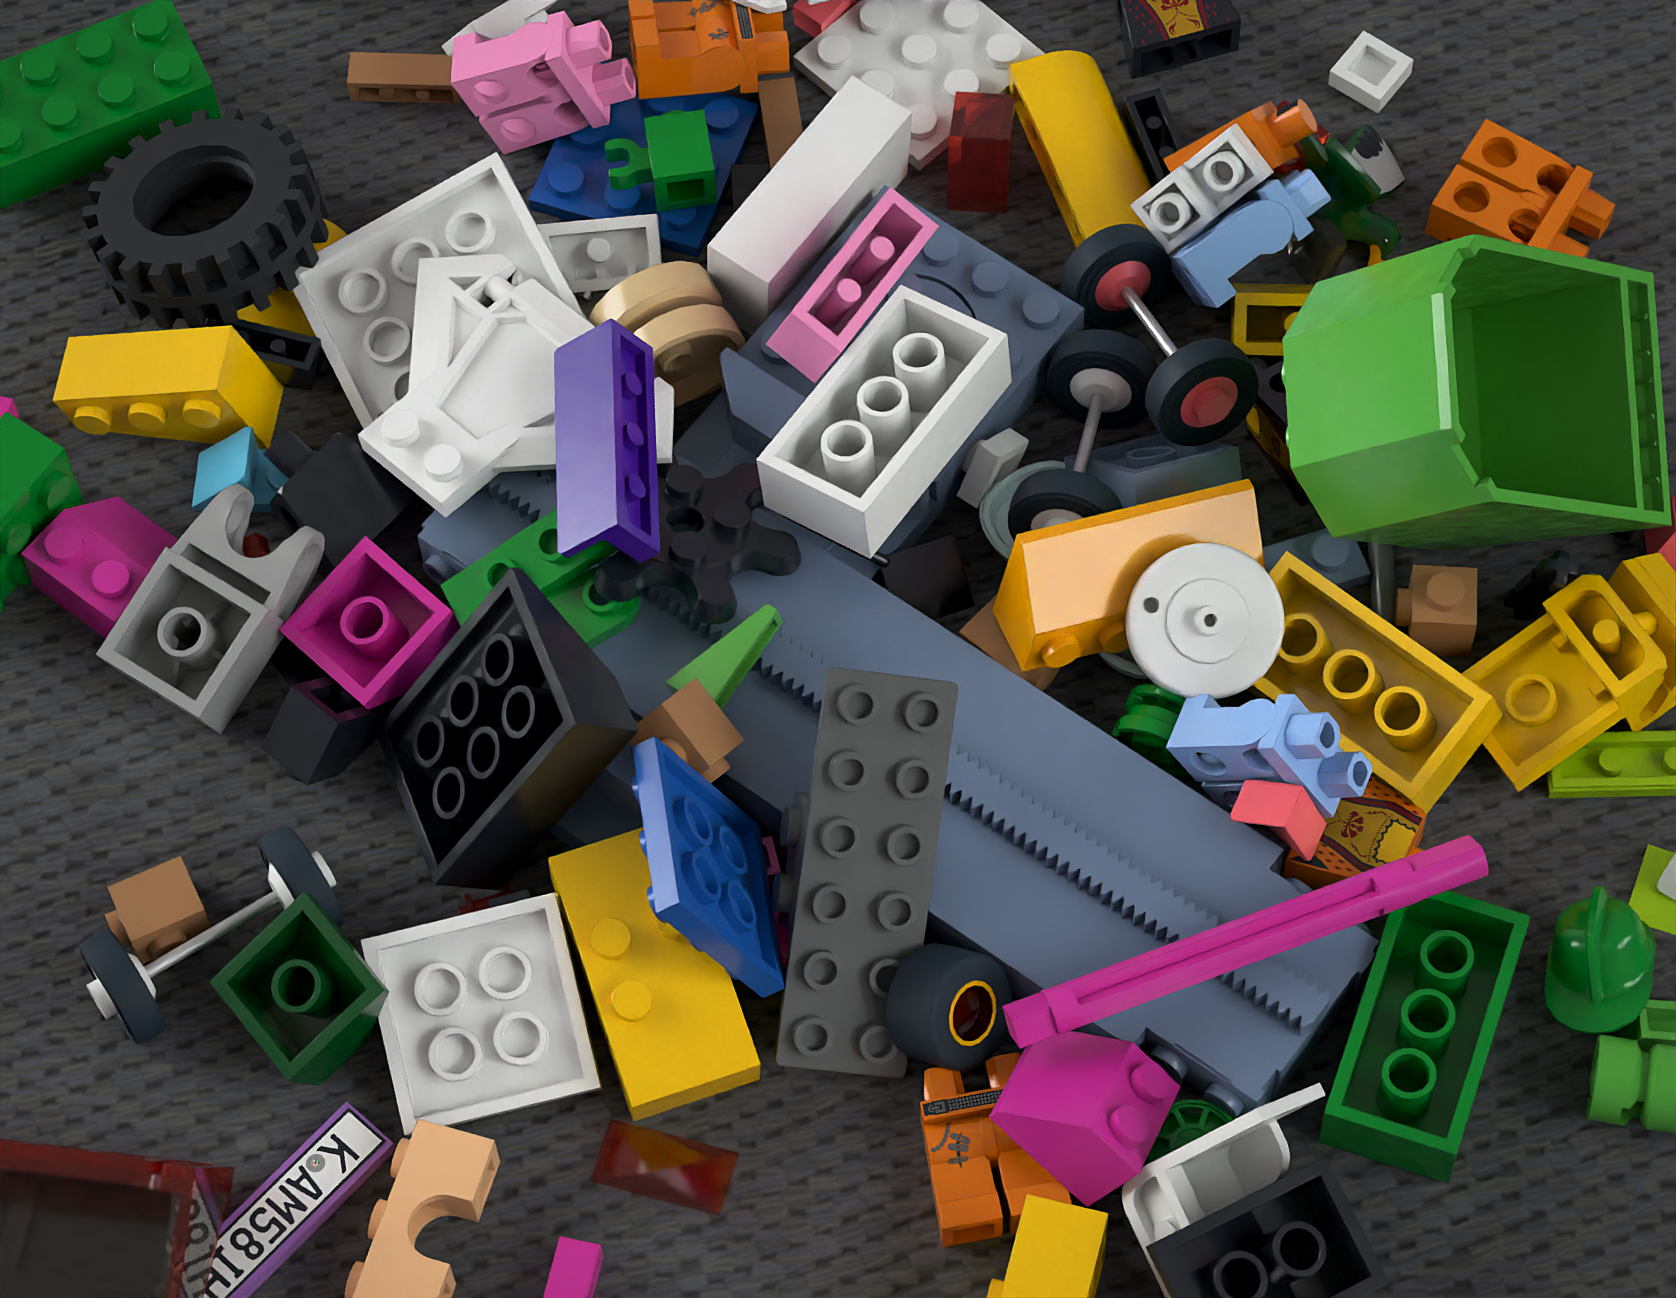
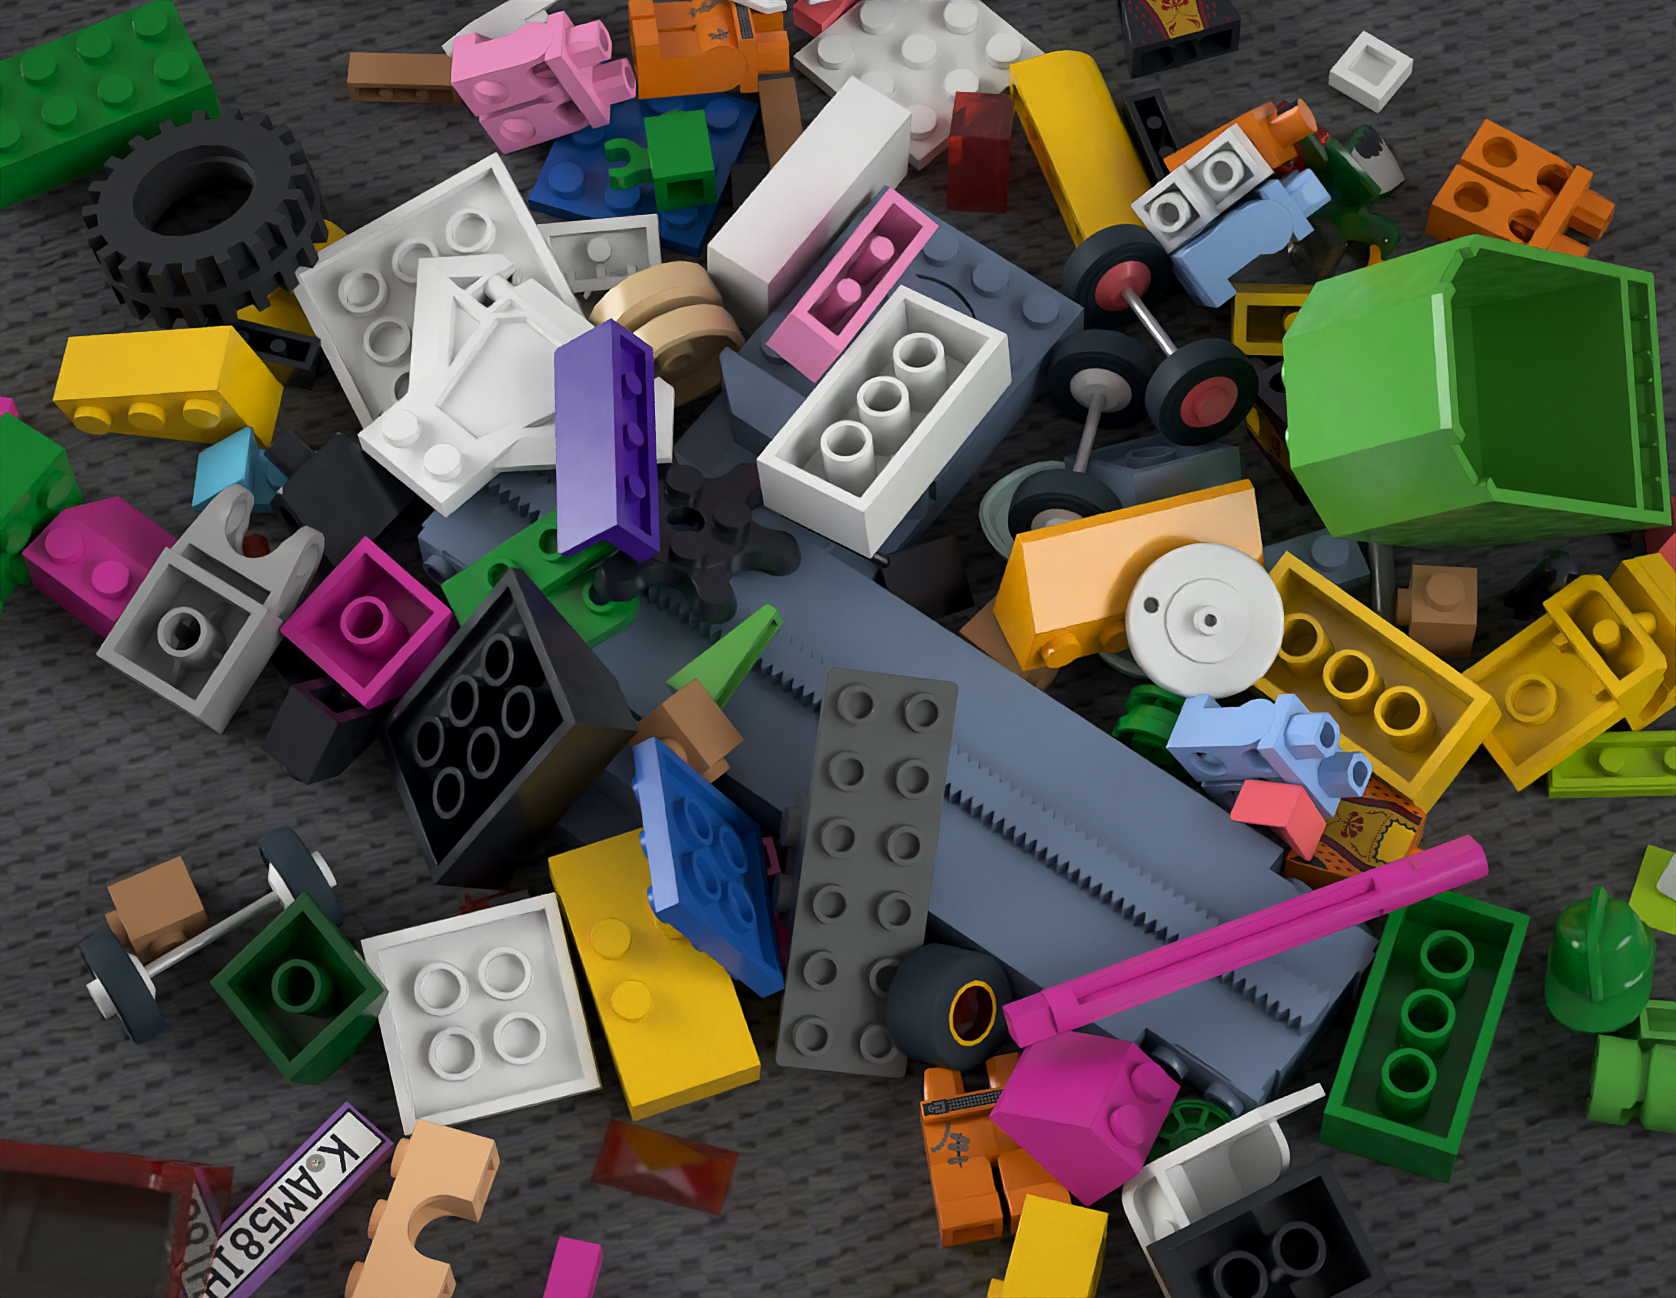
(990, 462): white plate -> none

